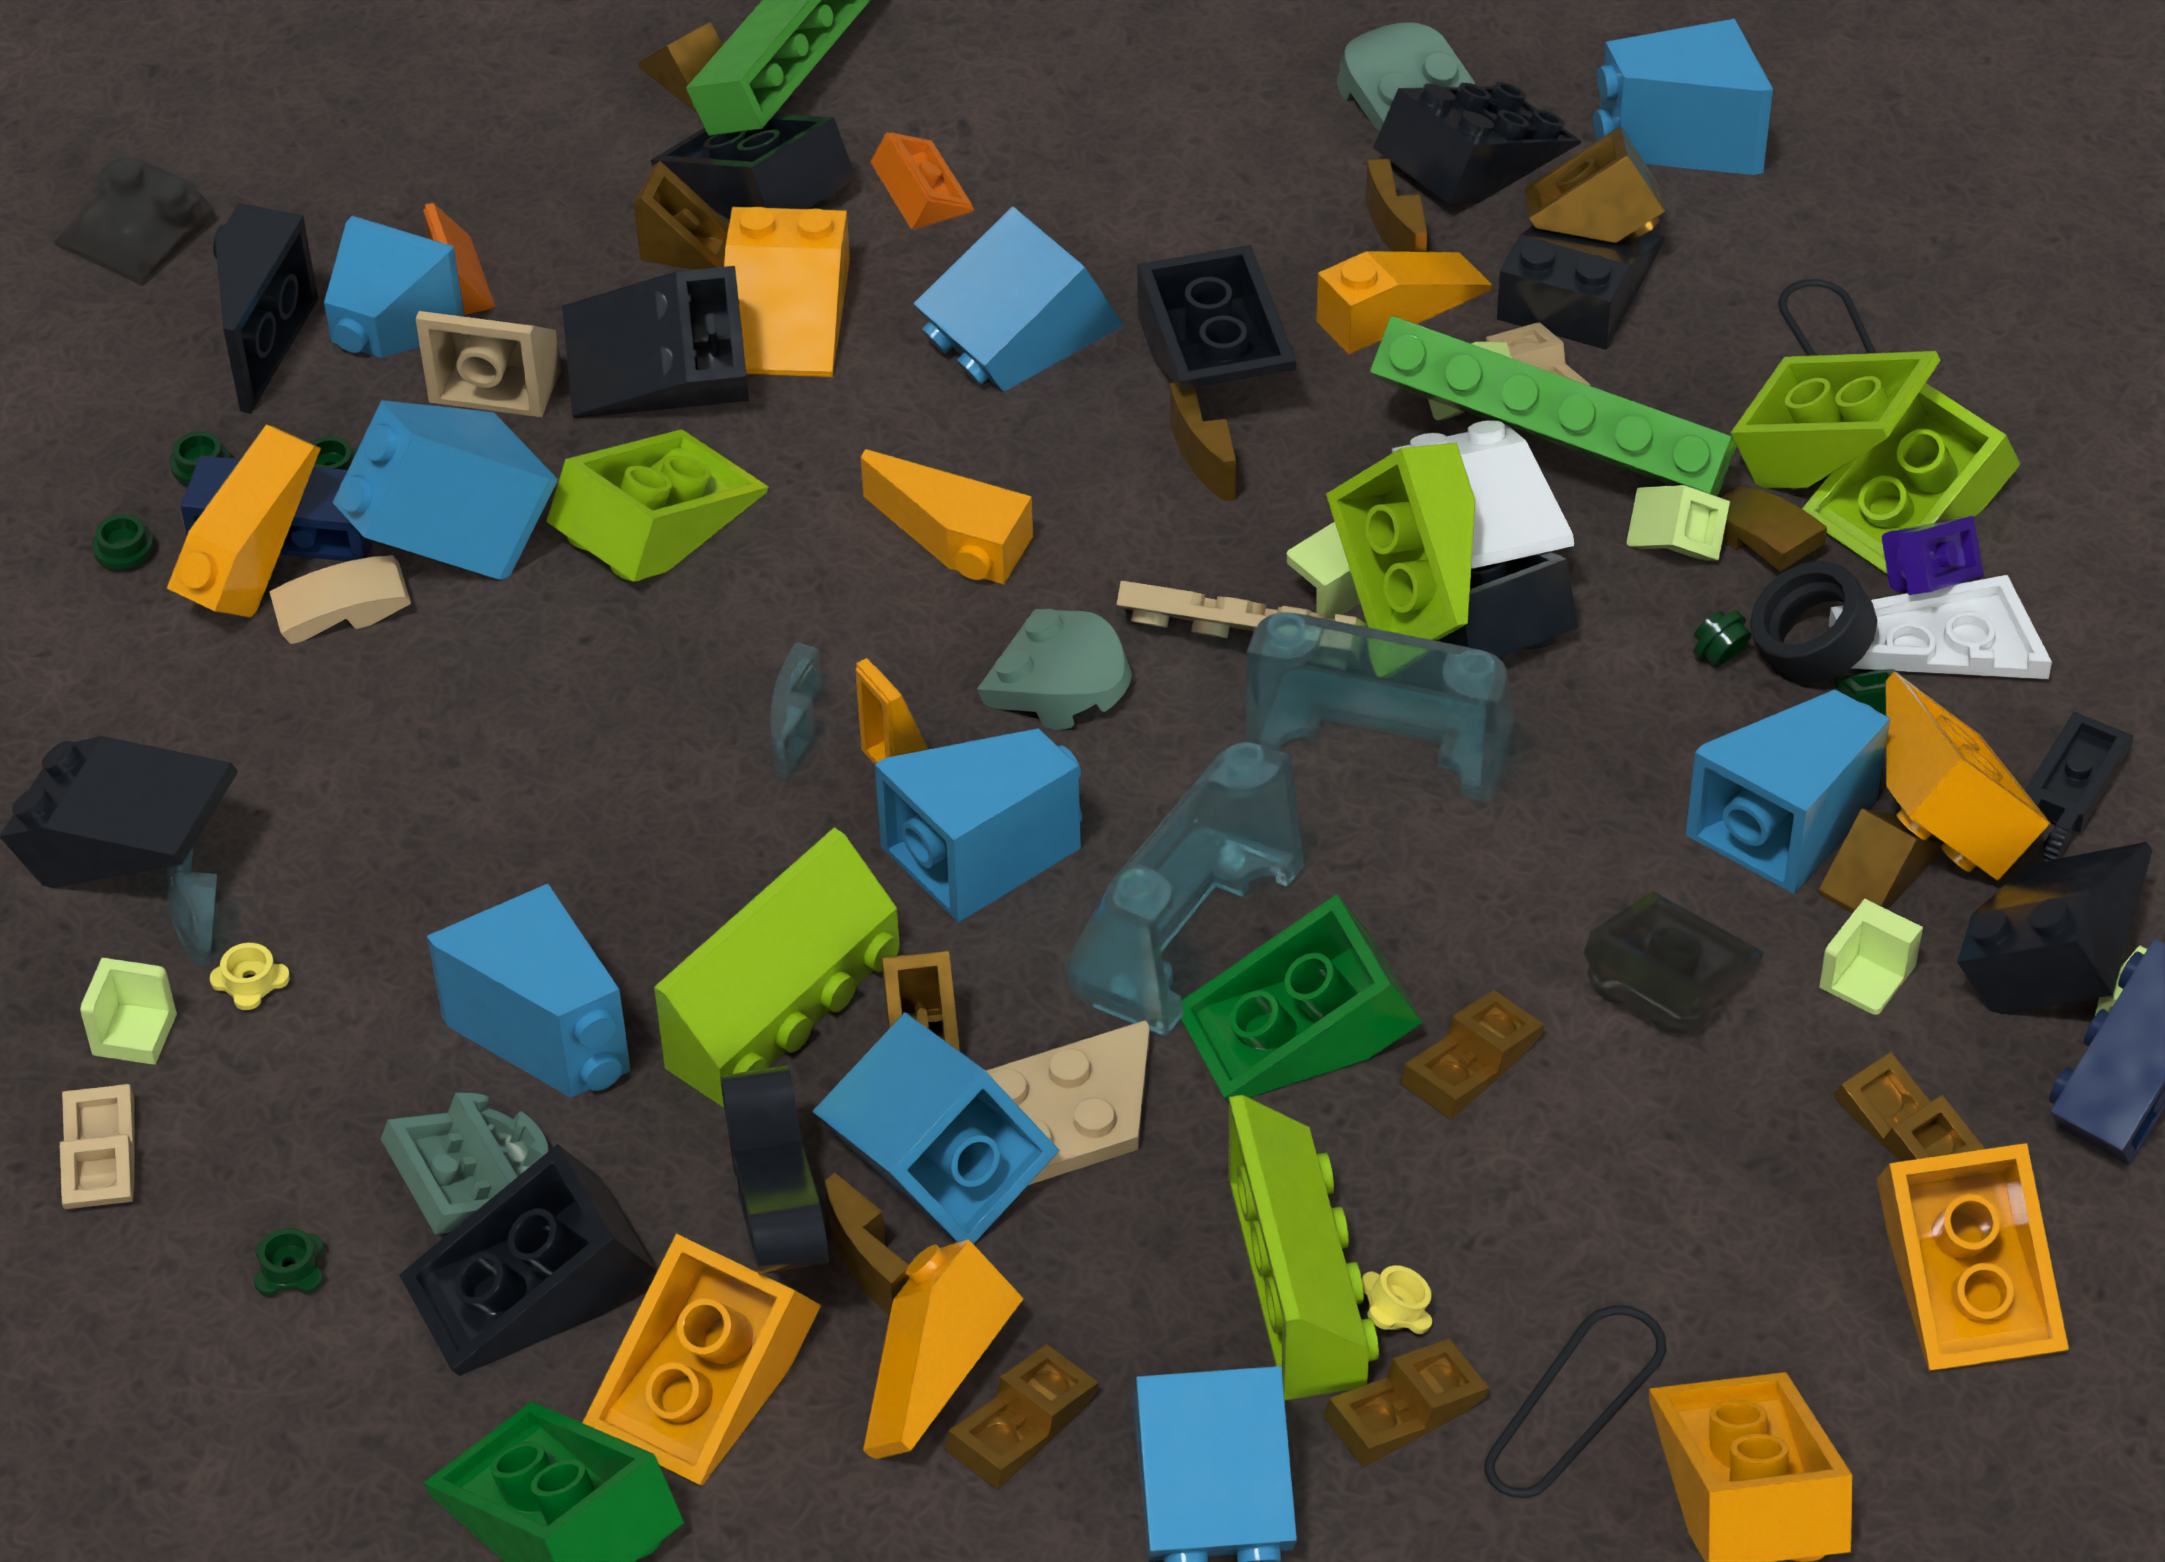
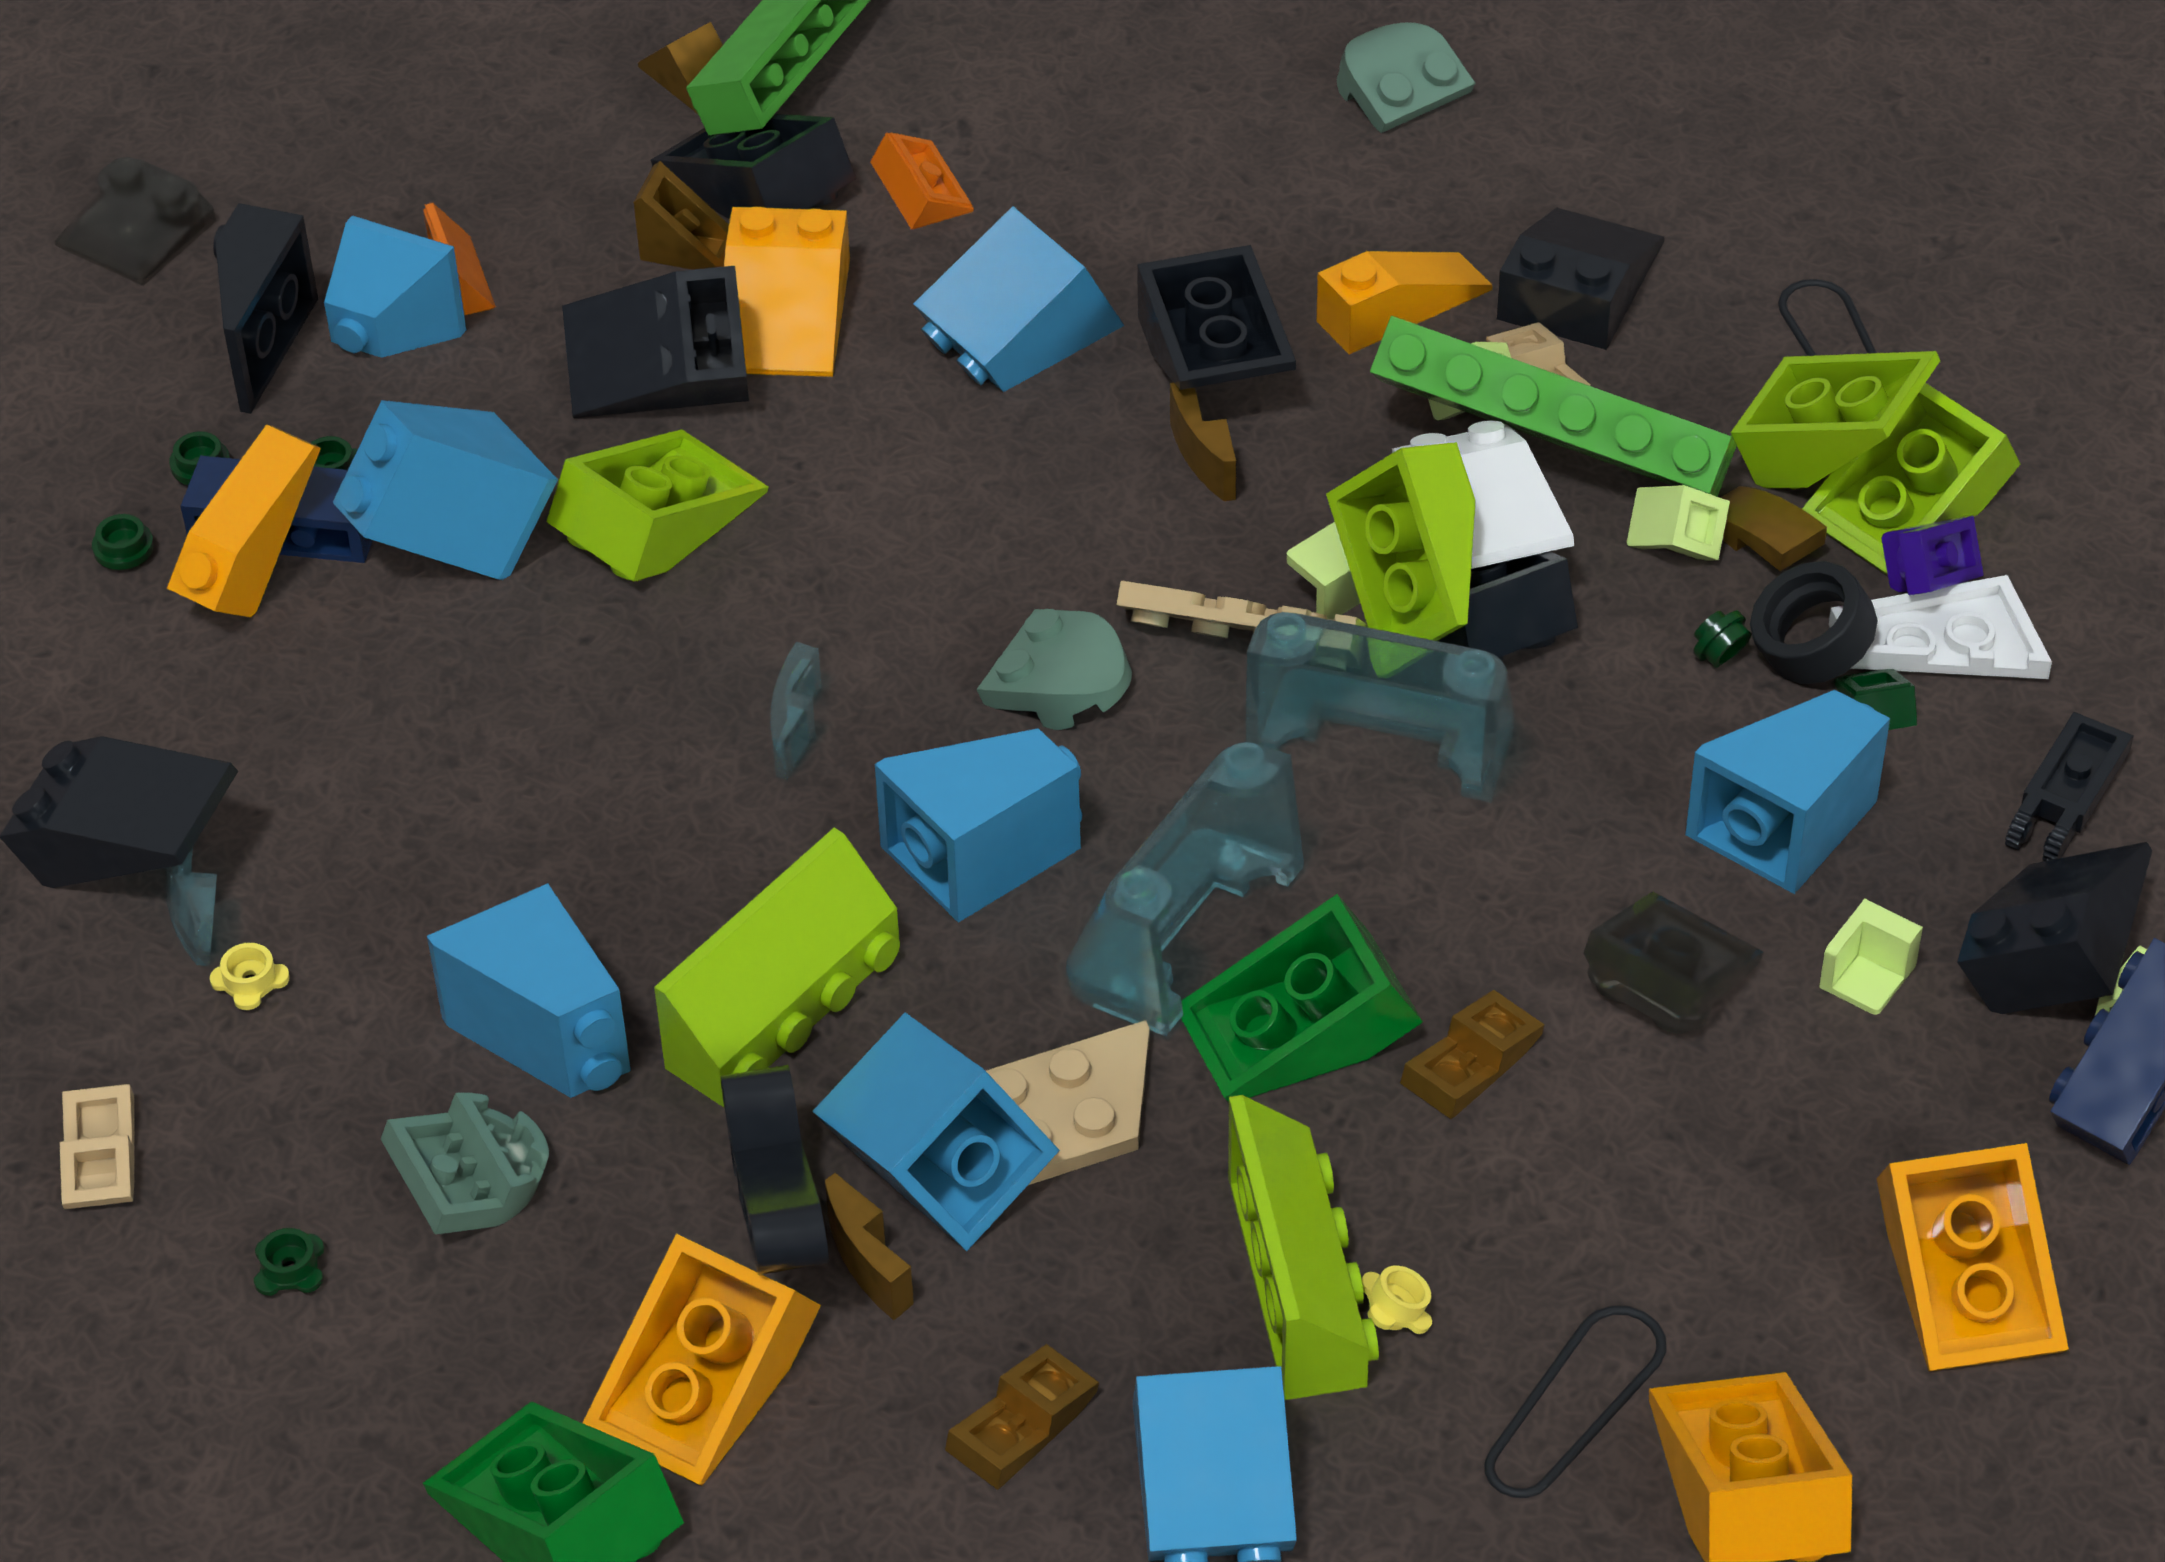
(128, 1011): yellowish green panel -> none
(352, 590): tan slope -> none
(488, 363): tan slope -> none
(527, 1264): black slope -> none
(883, 716): light orange slope -> none
(922, 989): pearl gold slope -> none
(934, 1340): light orange slope -> none
(954, 518): light orange slope -> none
(1395, 217): pearl gold slope -> none
(1413, 1400): pearl gold slope -> none
(1469, 138): black slope -> none
(1598, 193): pearl gold slope -> none
(1687, 98): dark azure slope -> none
(1877, 862): pearl gold slope -> none
(1901, 1115): pearl gold slope -> none
(1954, 784): light orange slope -> none

